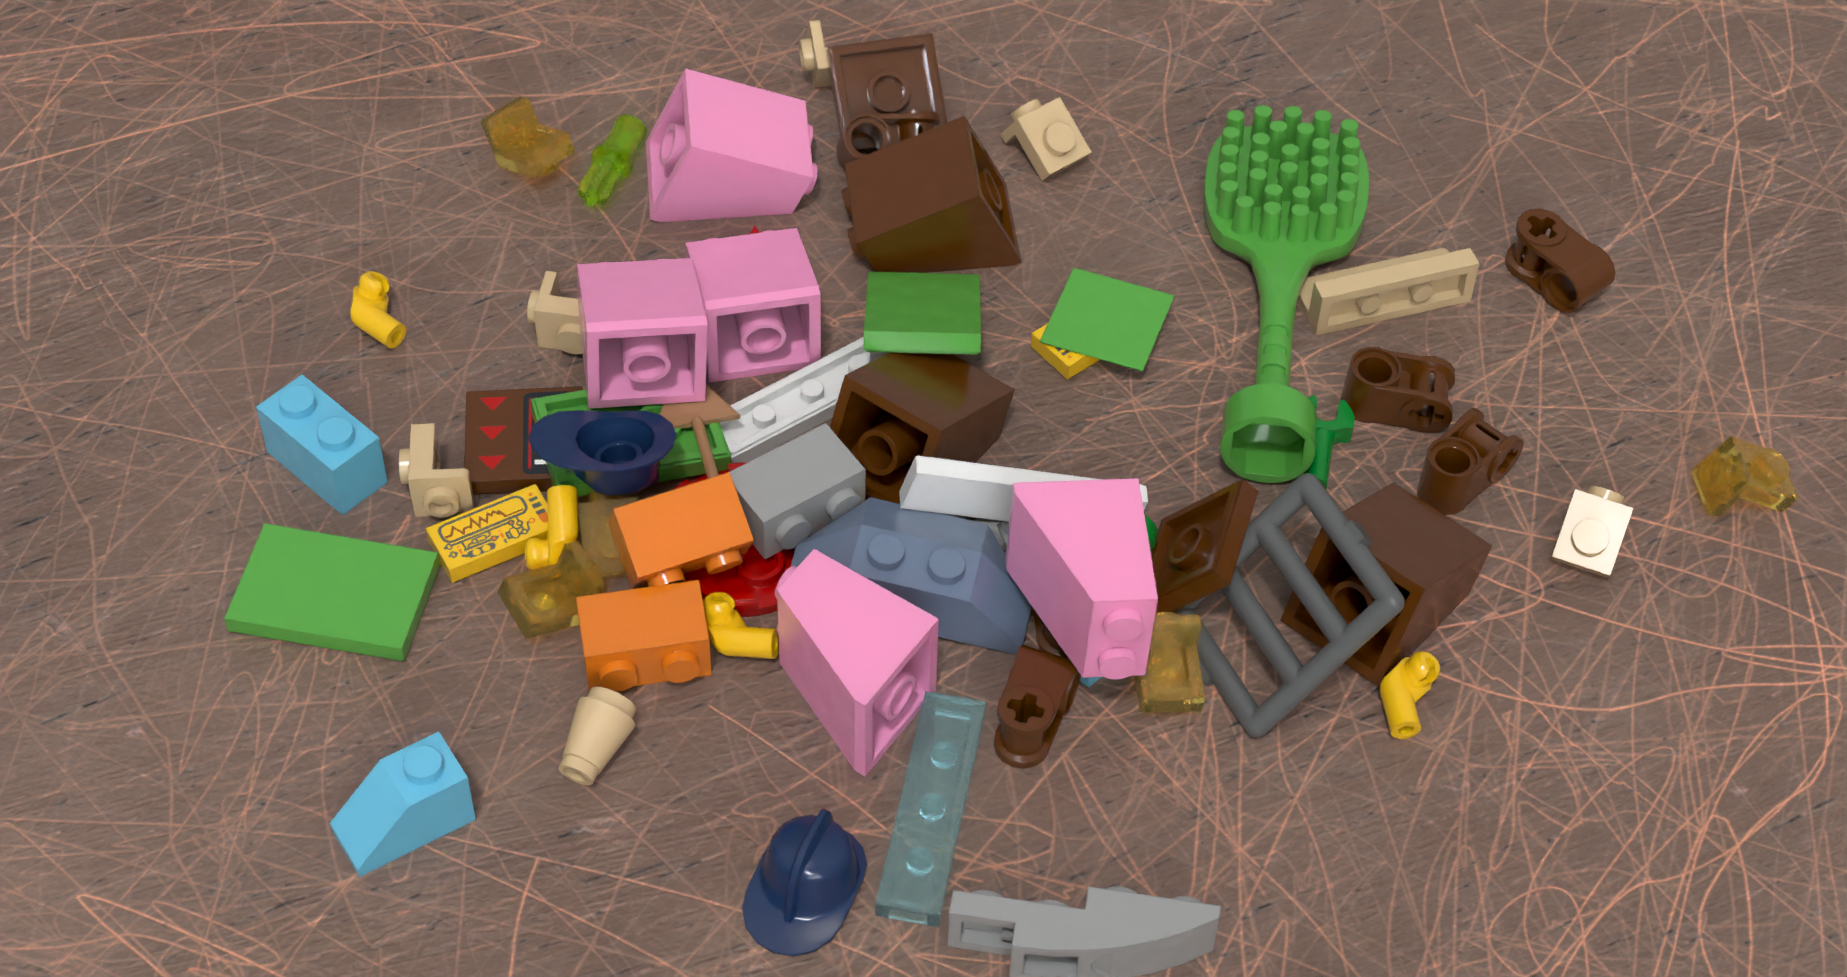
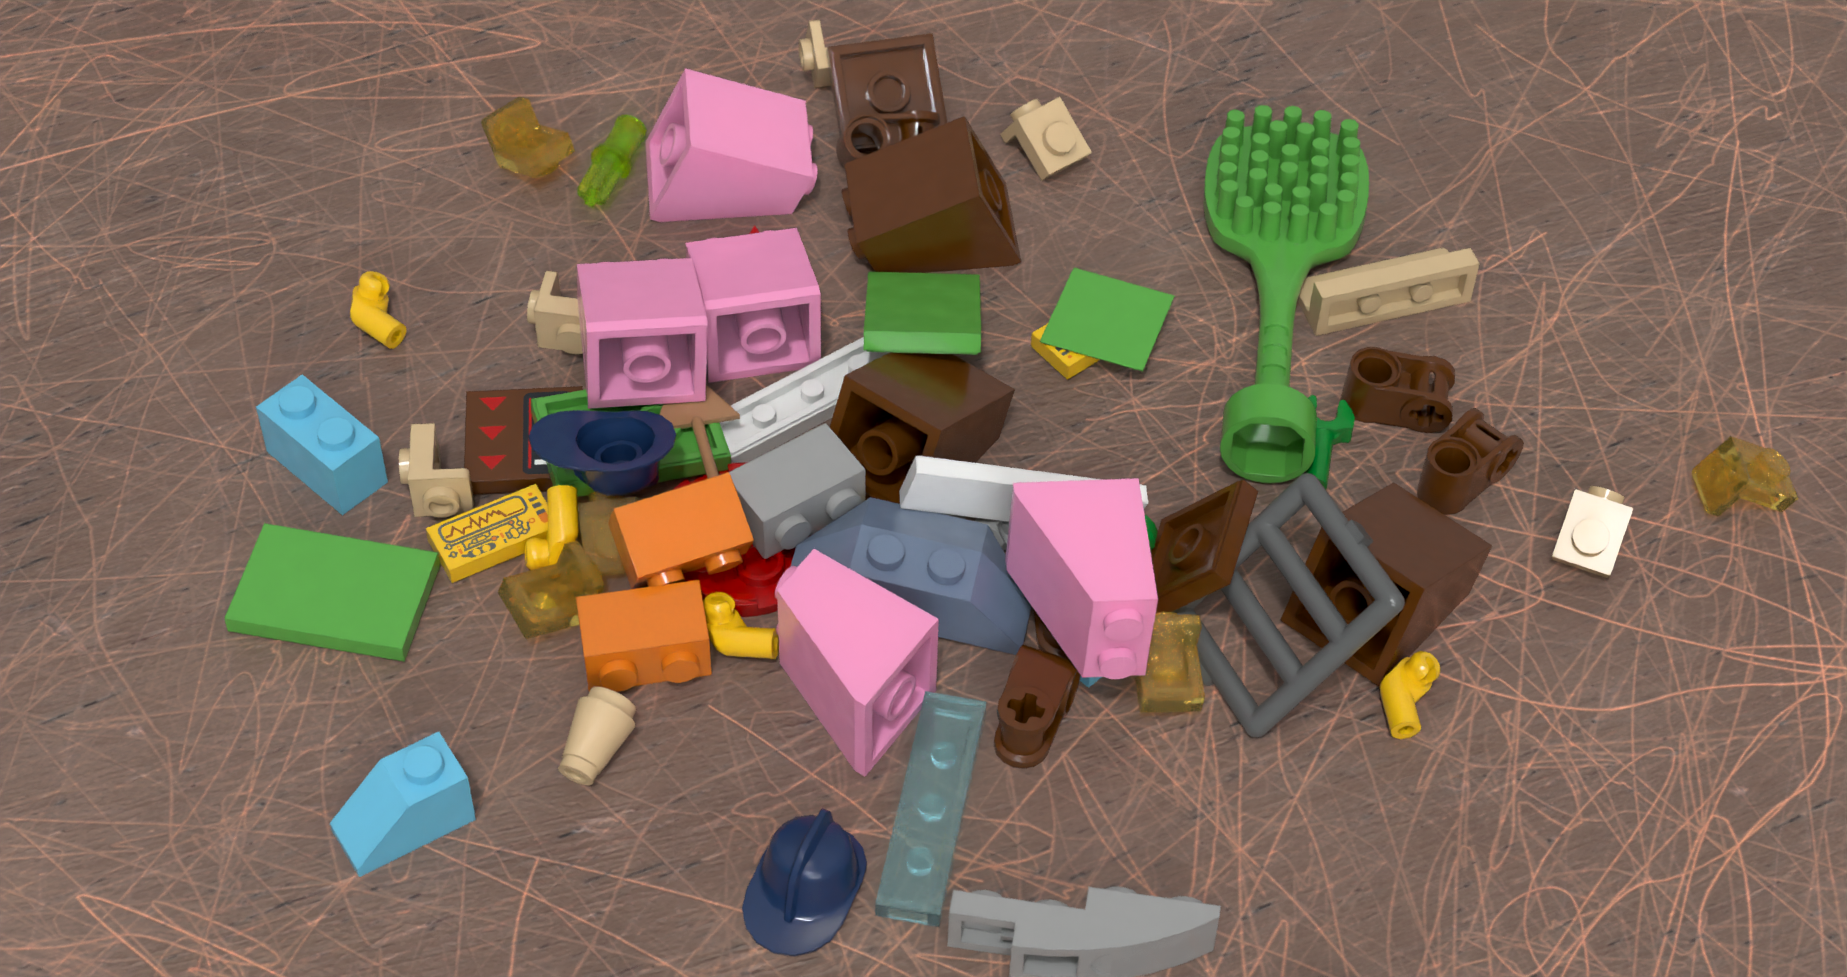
(1560, 266): reddish brown piece -> none

